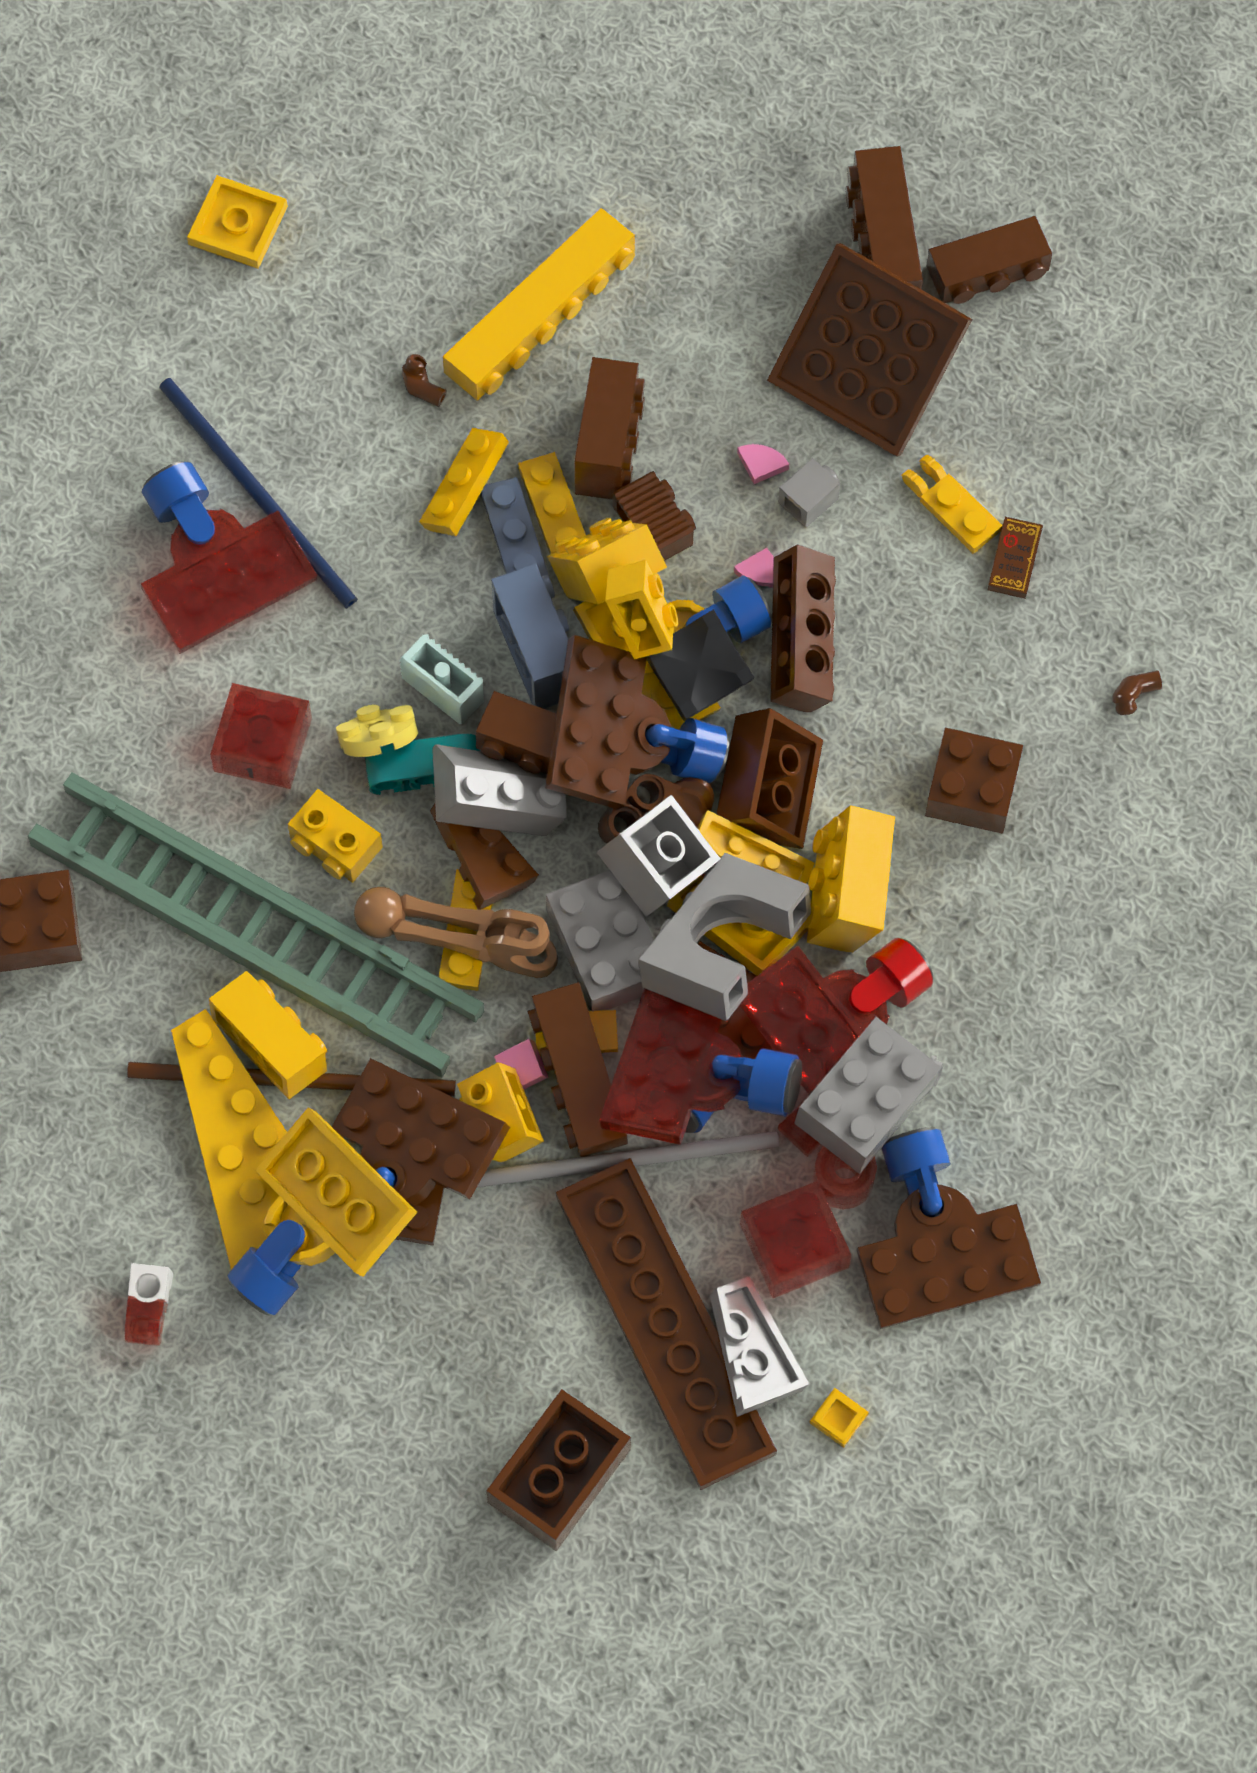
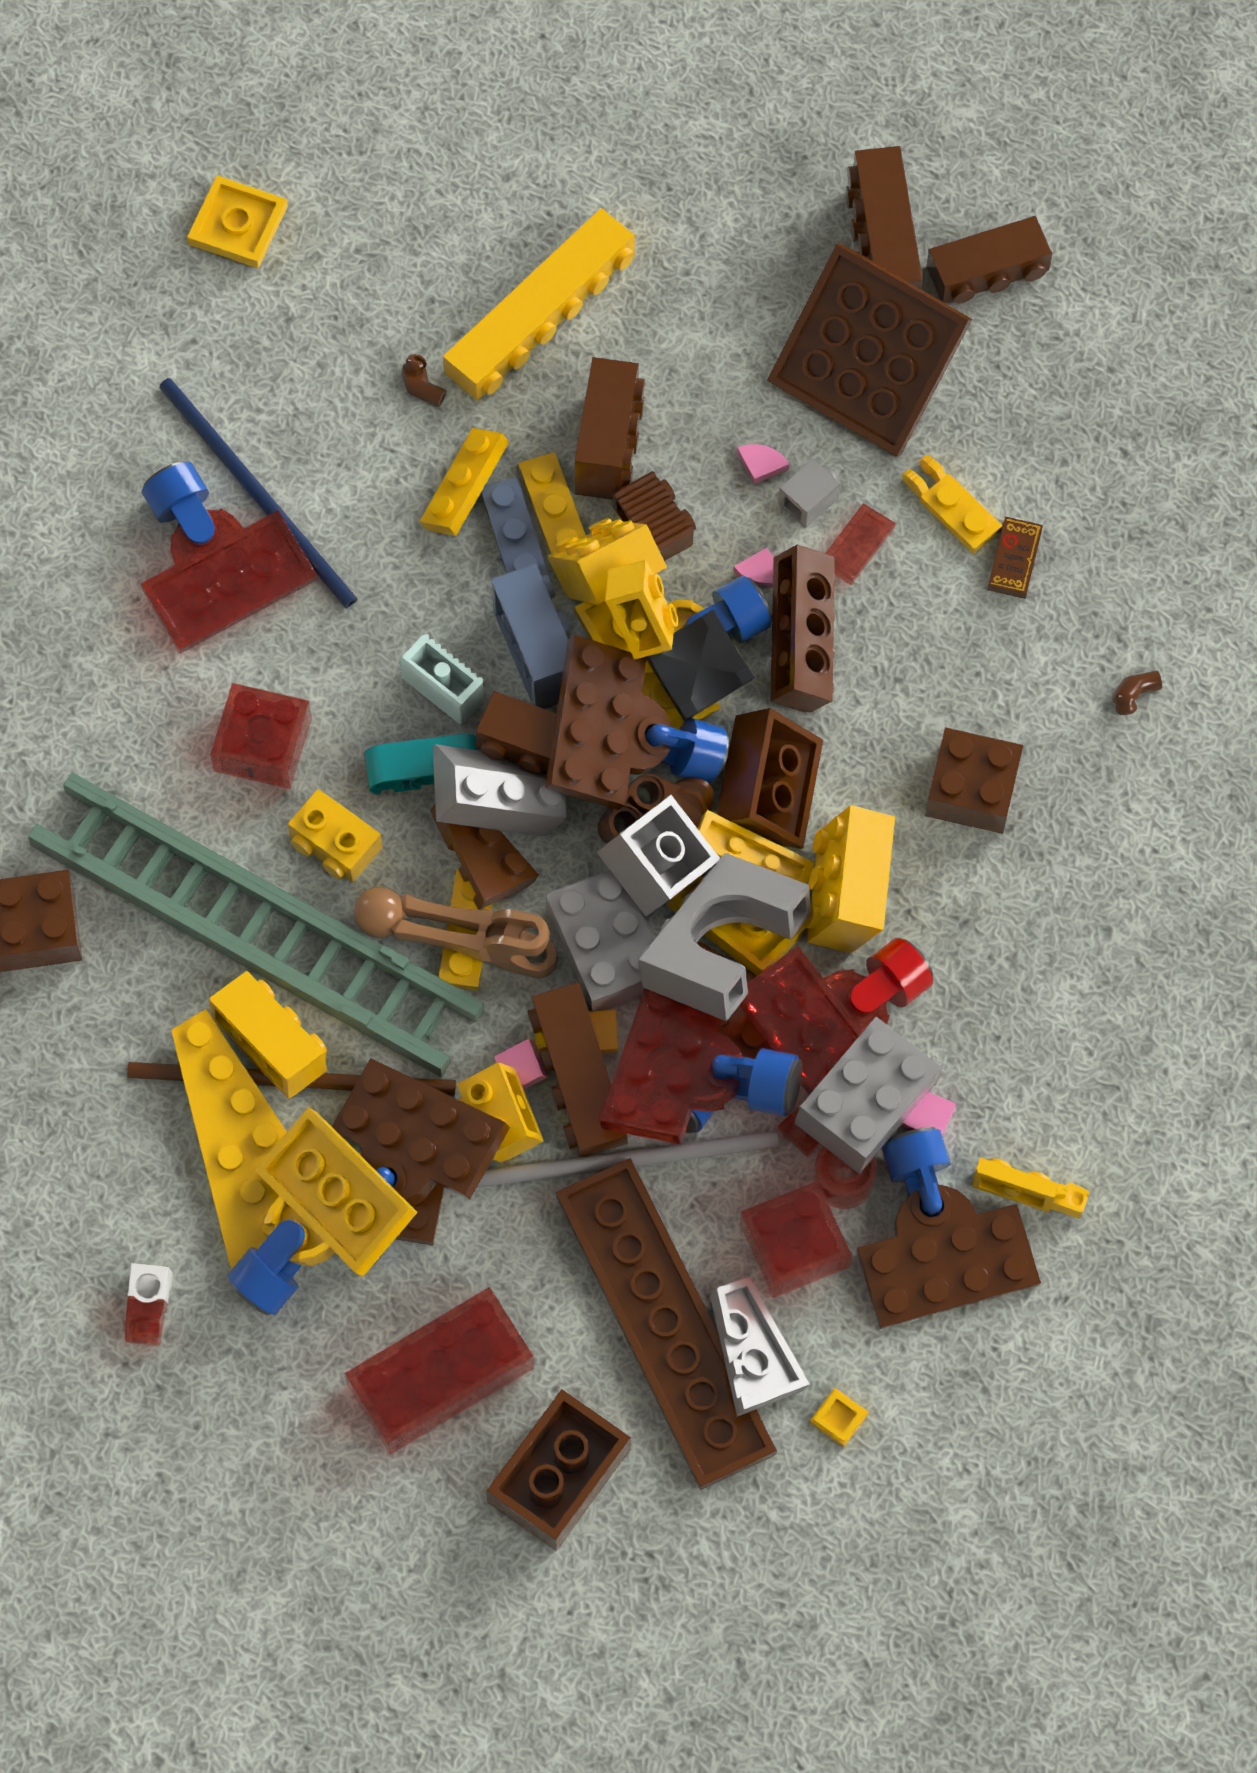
(377, 728): light yellow plate -> none
(439, 1370): none -> clear red brick
(859, 542): none -> clear red tile
(930, 1112): none -> bright pink tile
(1029, 1188): none -> yellow hinge

